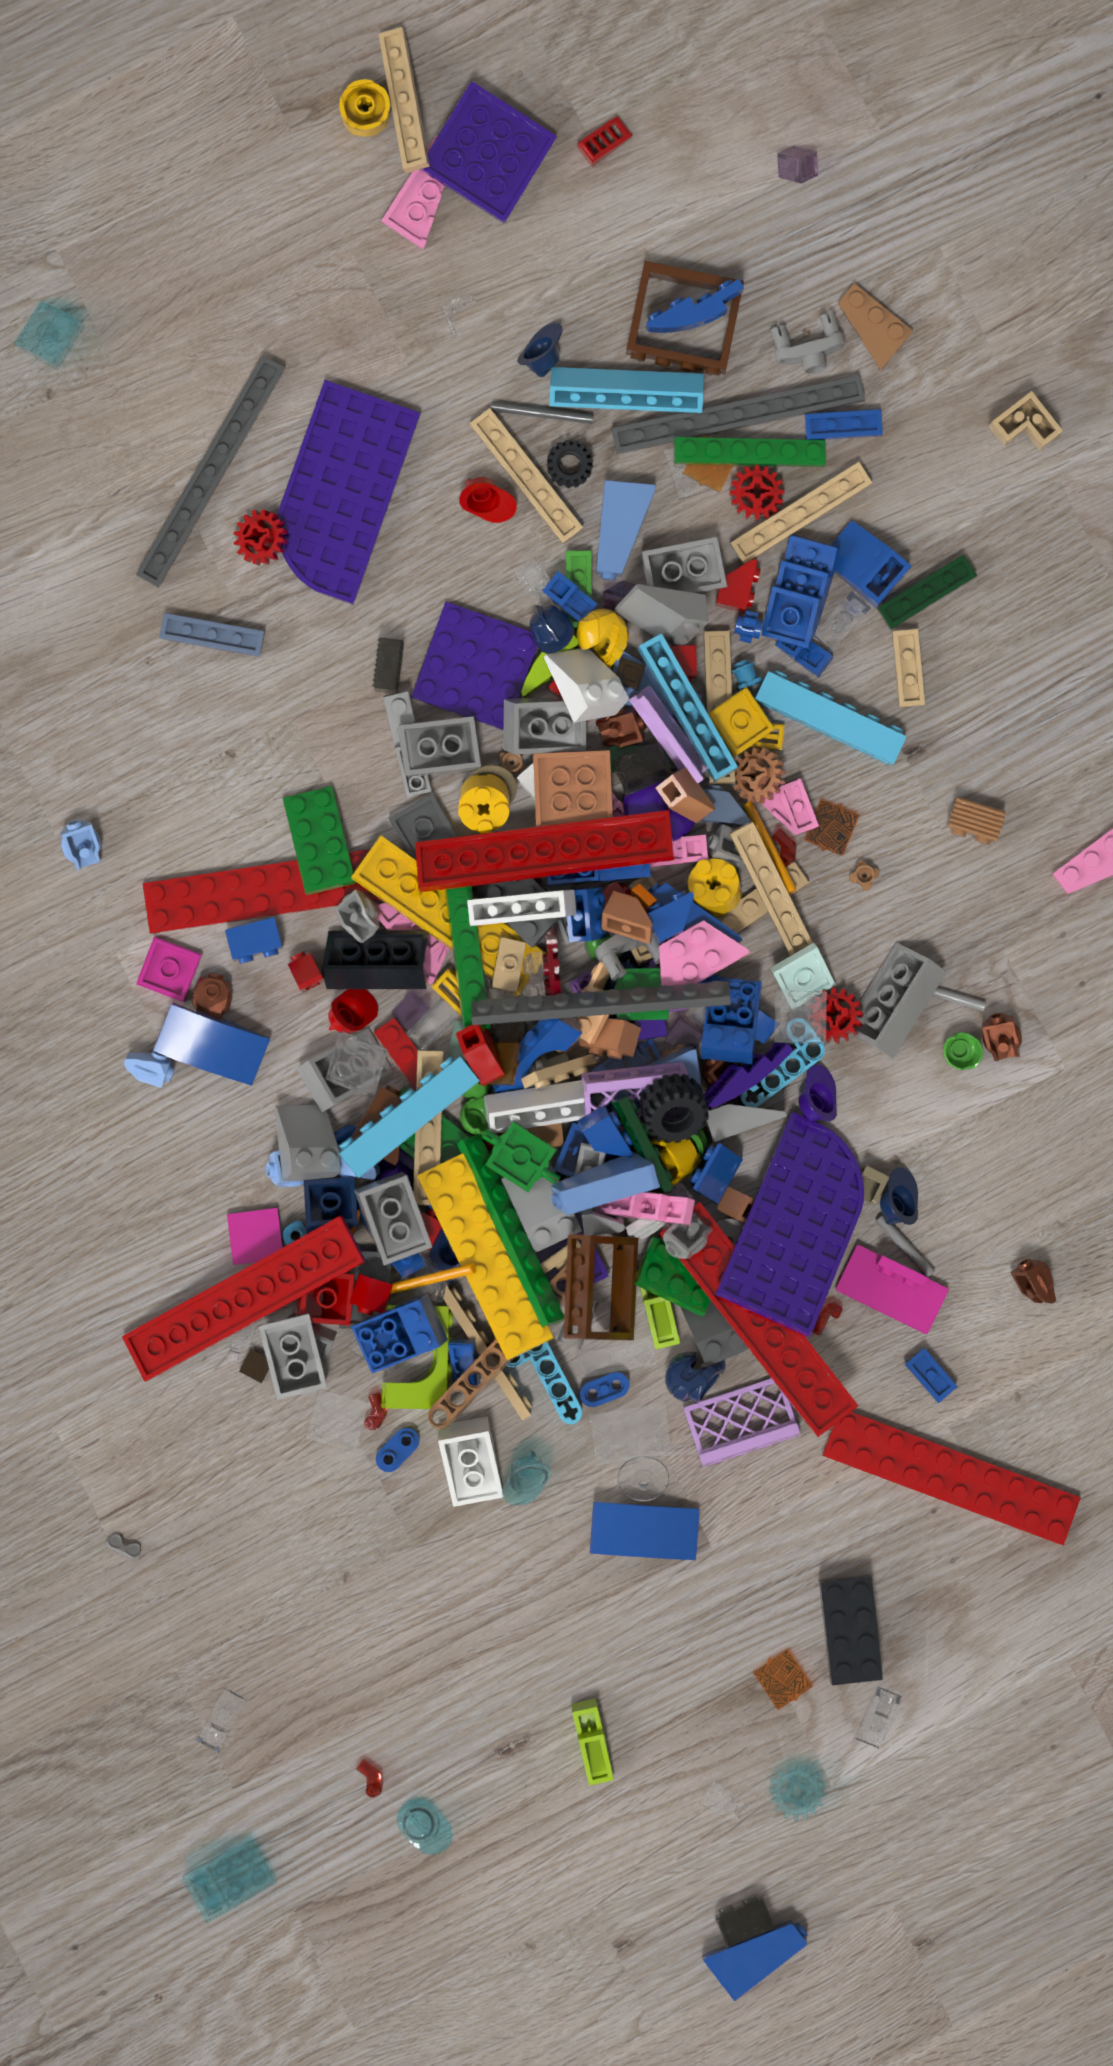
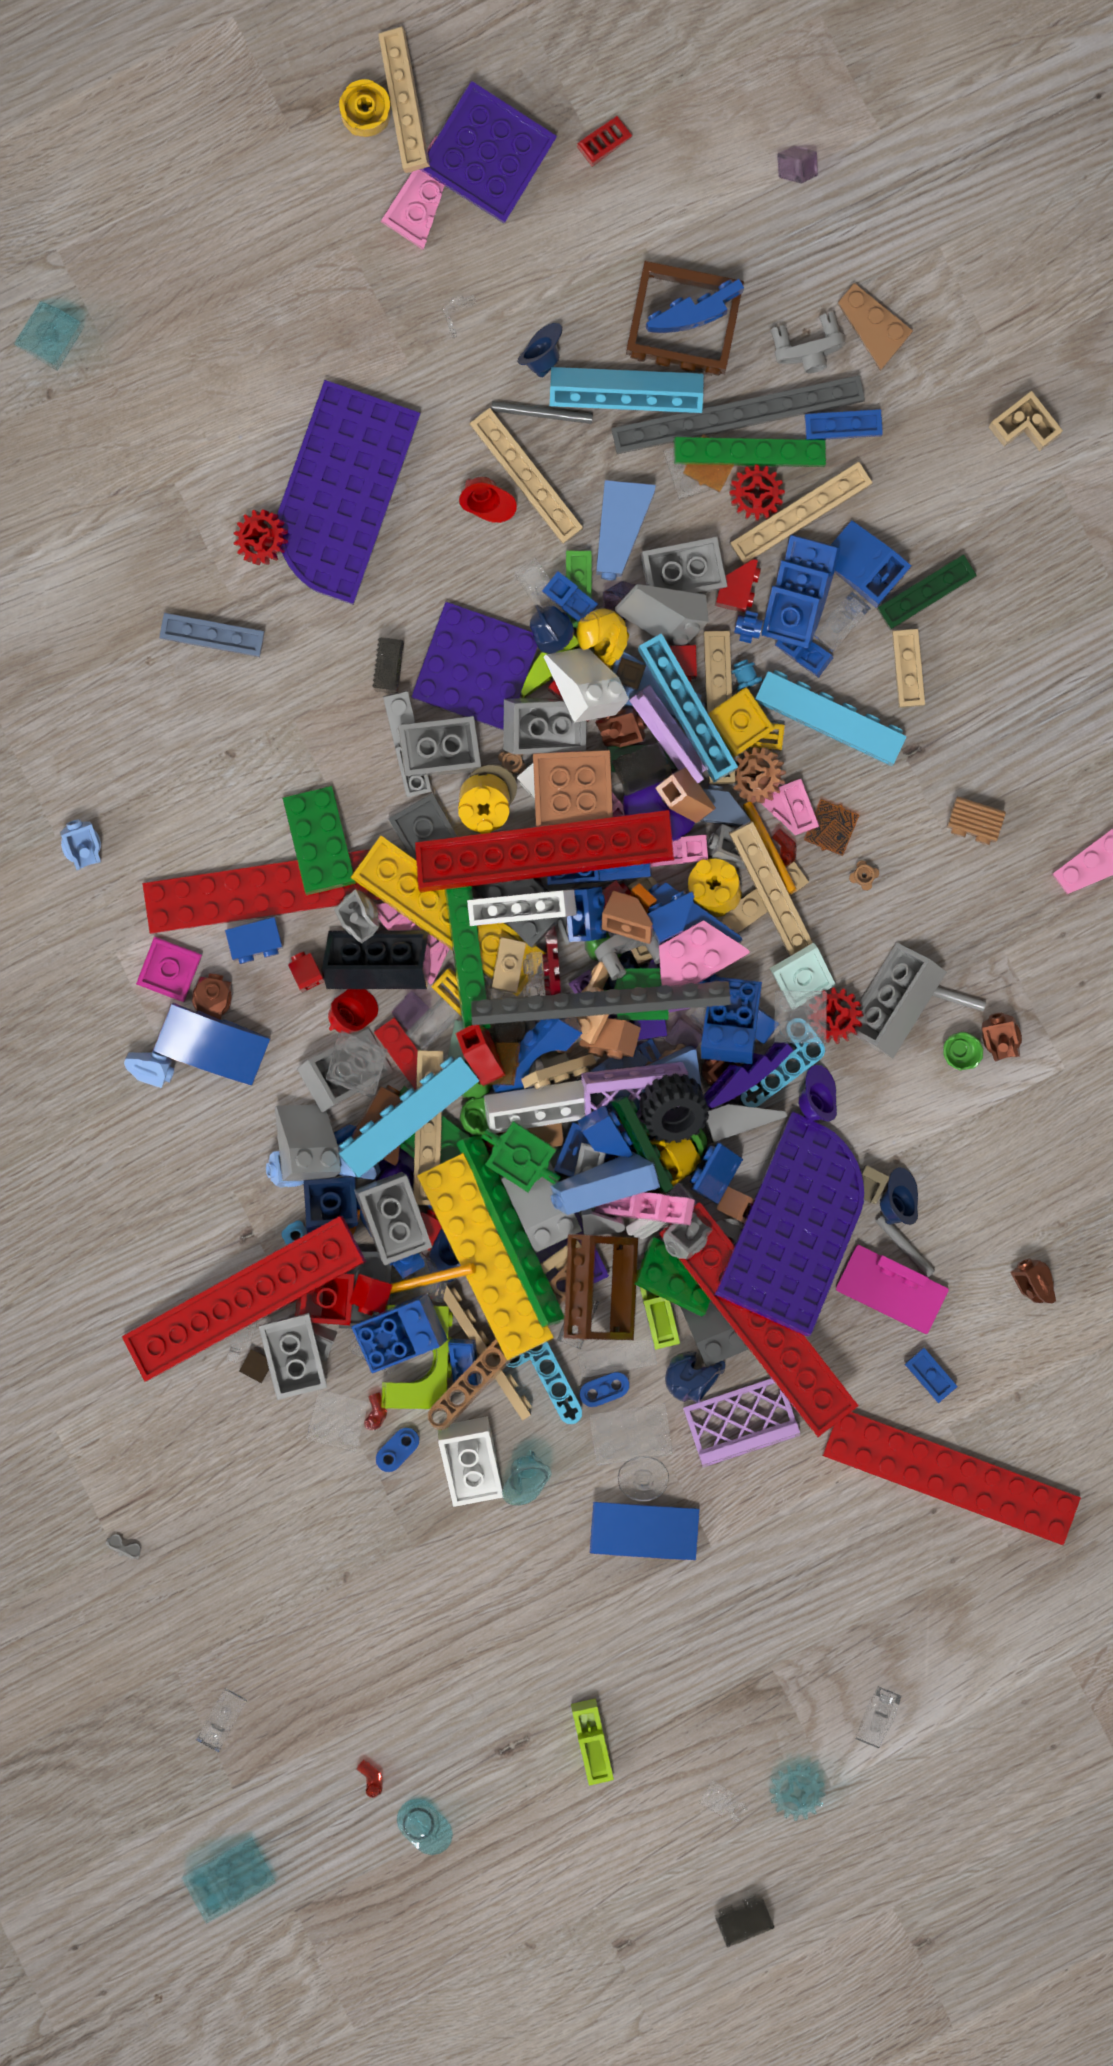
(210, 471): dark grey plate -> none
(254, 1235): dark pink tile -> none
(569, 448): black tyre -> none
(752, 1960): blue slope -> none
(782, 1679): clear orange piece -> none
(830, 1309): clear red arm -> none
(850, 1630): black brick -> none

